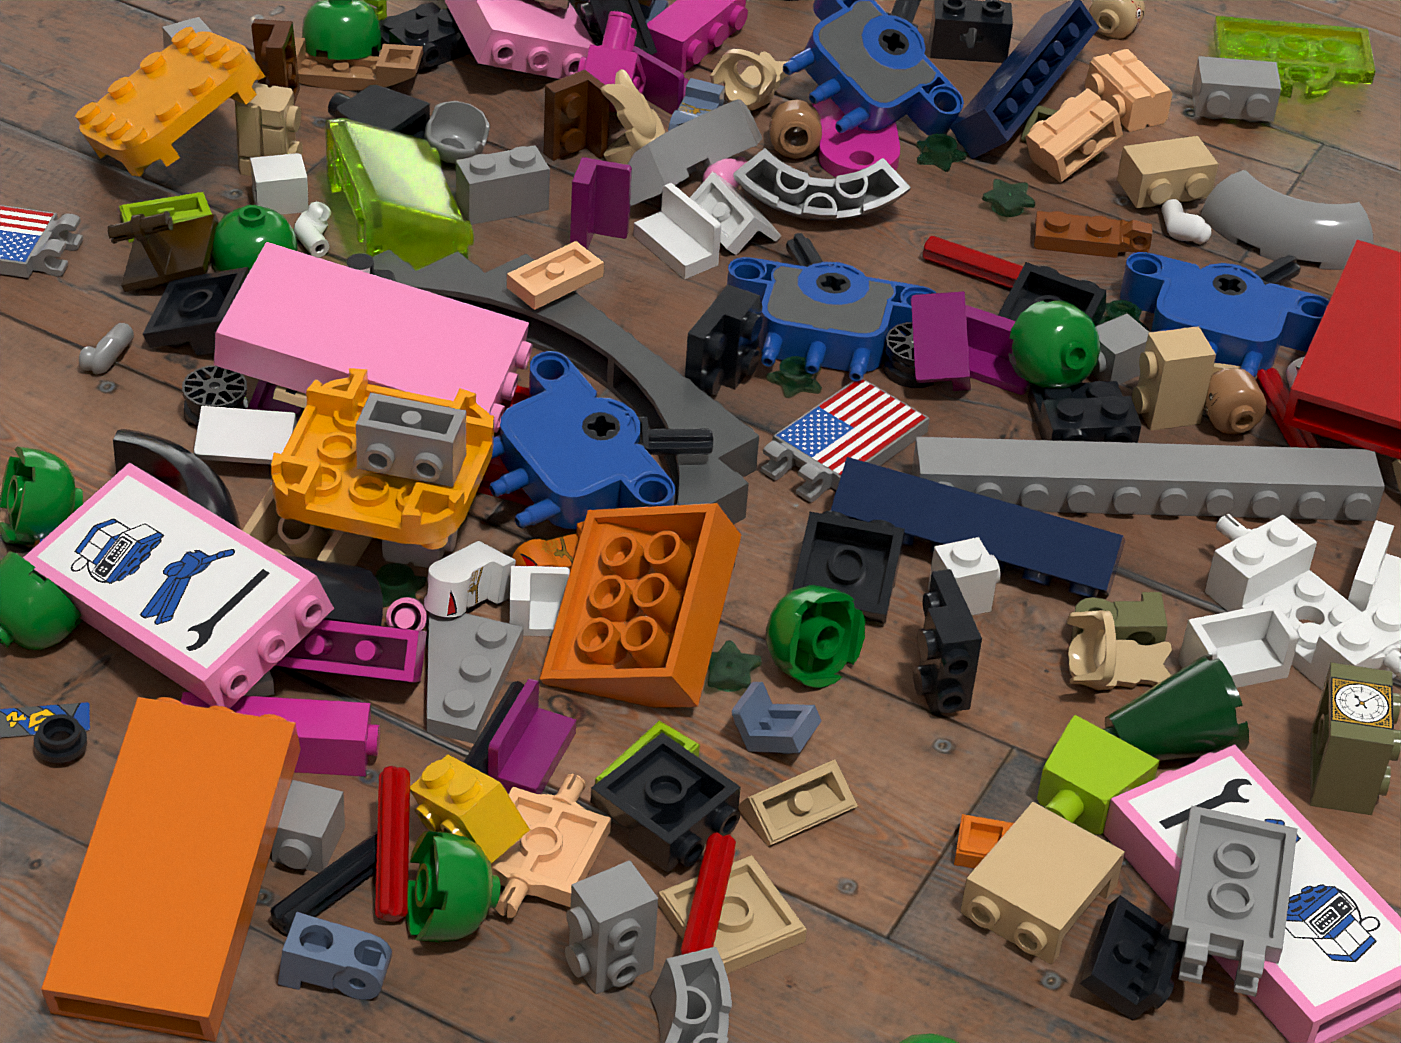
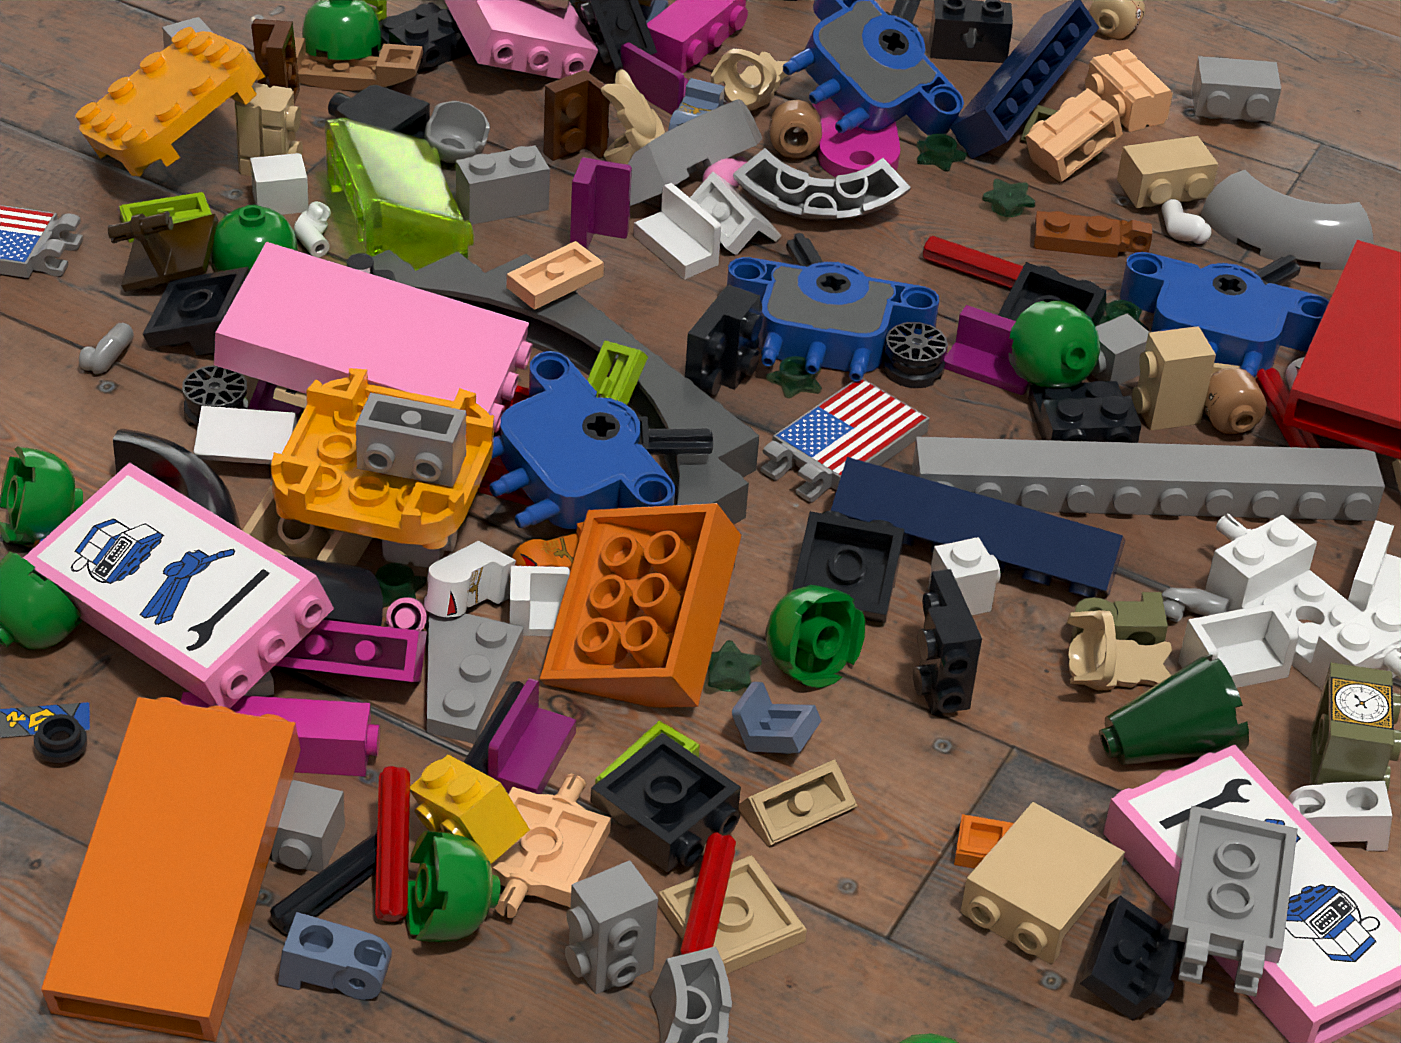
(615, 54): dark pink brick -> none
(623, 375): none -> lime tile
(941, 339): magenta panel -> none
(1089, 771): lime torso -> none
(1192, 600): none -> light grey arm
(1303, 51): clear neon green plate -> none
(1347, 811): none -> white leg

